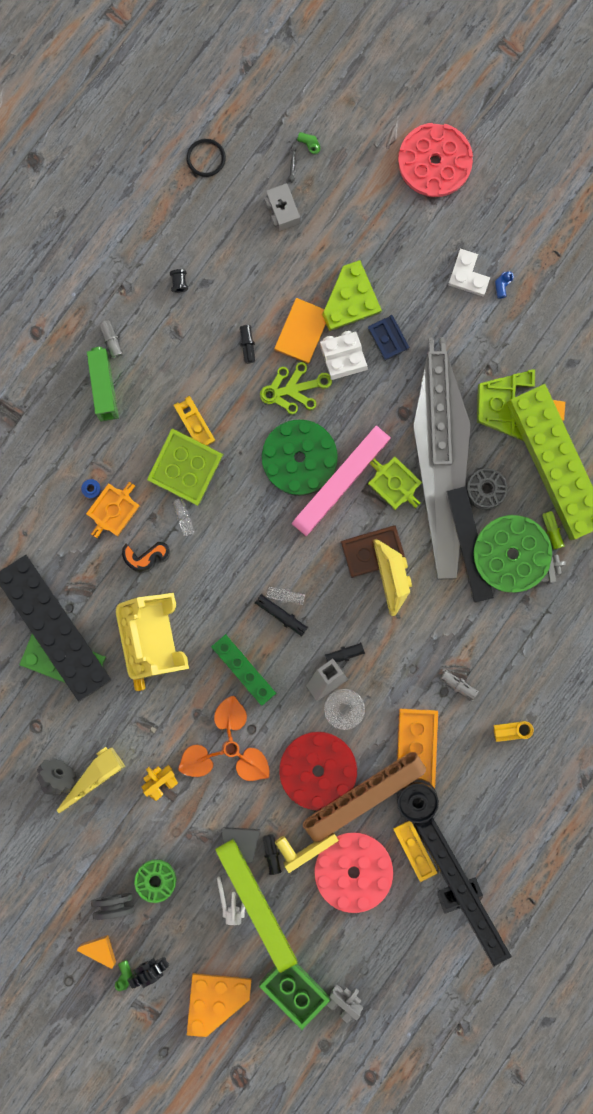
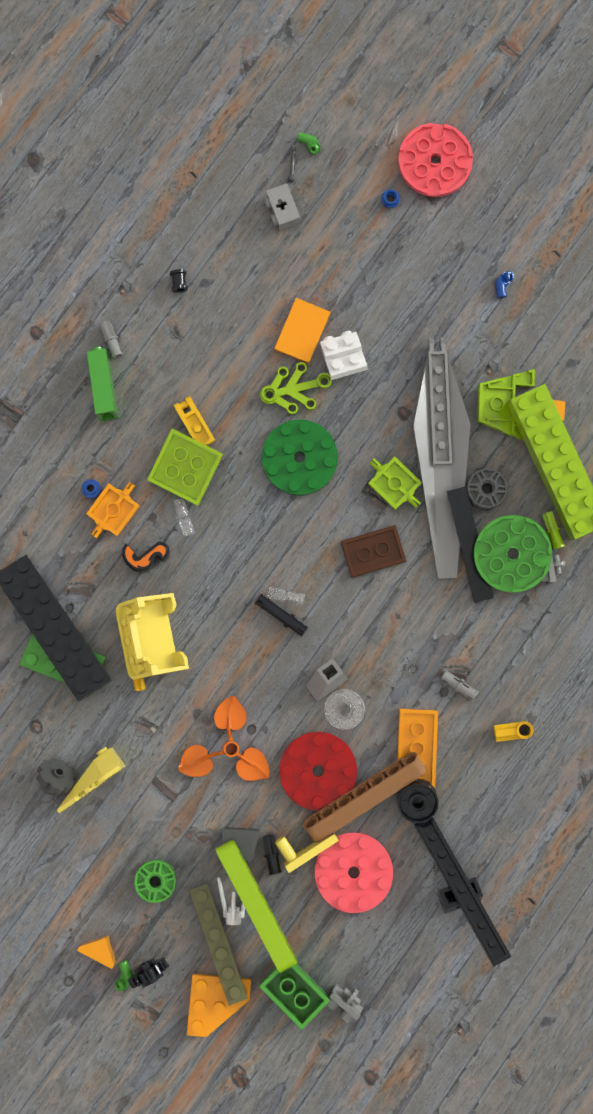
(112, 906): dark grey wheel -> none
(155, 779): yellow hips -> none
(205, 141): black tyre -> none
(218, 944): none -> olive plate
(243, 670): green brick -> none
(247, 344): black axle -> none
(341, 481): bright pink beam -> none
(346, 653): black pin -> none
(350, 298): lime plate -> none
(388, 337): dark blue plate -> none
(390, 193): none -> blue plate
(393, 576): light yellow wedge -> none
(415, 851): yellow plate -> none
(464, 278): white plate -> none

